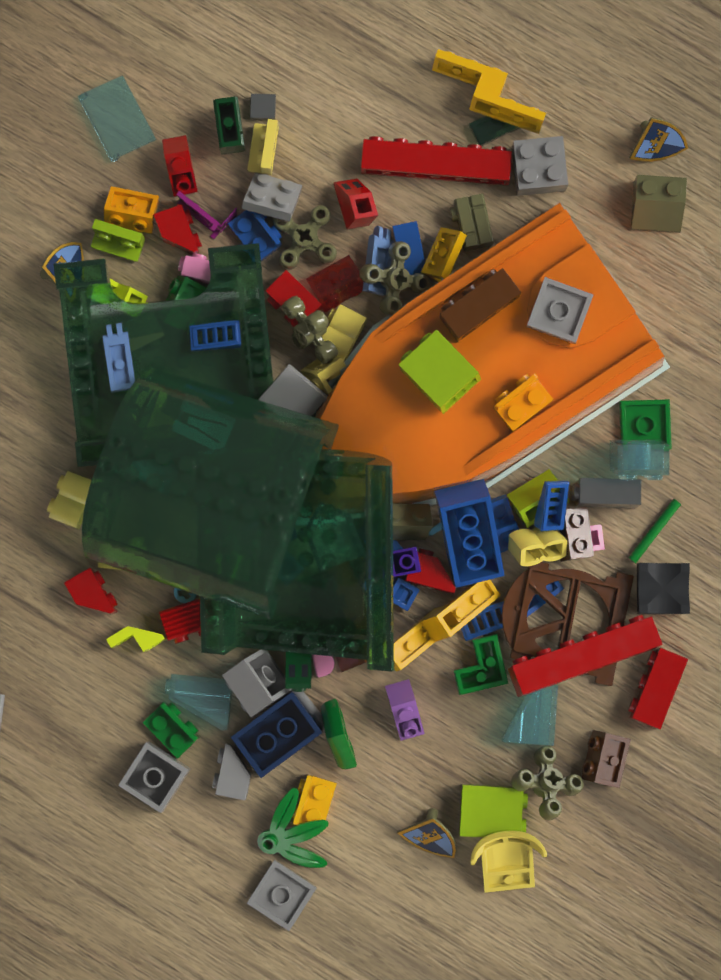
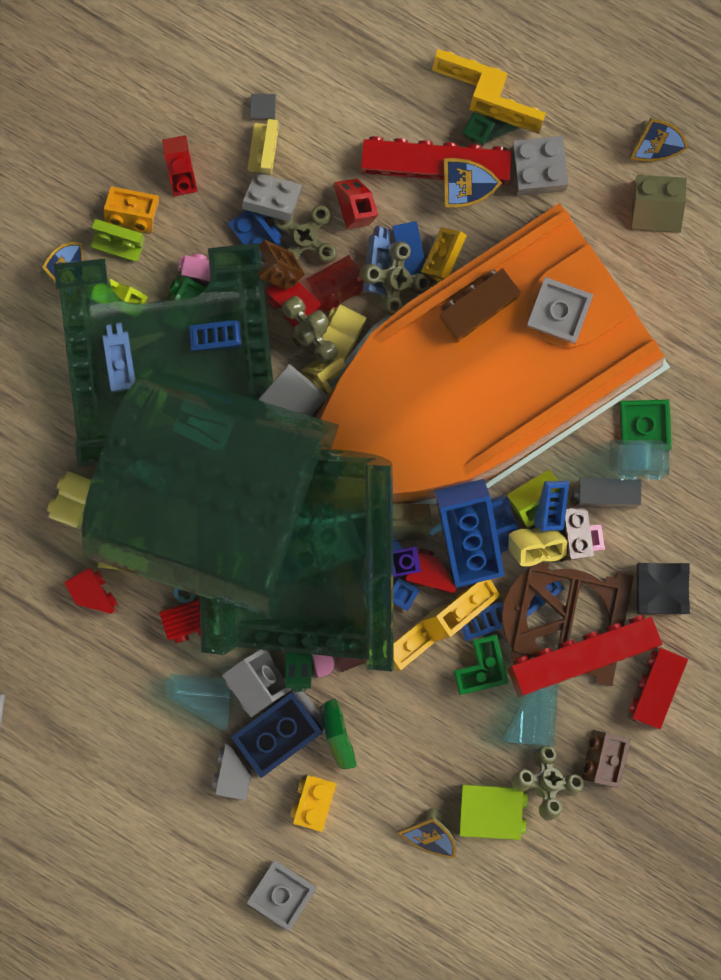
(116, 118): clear light blue piece -> none
(145, 639): neon yellow slope -> none
(154, 777): light grey brick -> none
(172, 729): green bracket -> none
(175, 229): red slope -> none
(204, 217): magenta piece -> none
(229, 125): dark green brick -> none
(281, 266): none -> reddish brown bracket
(284, 838): green plant -> none
(404, 709): medium lavender slope -> none
(439, 371): lime brick -> none
(467, 183): none -> shield
(473, 221): olive brick -> none
(478, 129): none -> dark green tile
(507, 860): light yellow piece -> none
(523, 402): light orange bracket -> none
(654, 531): green bar -> none

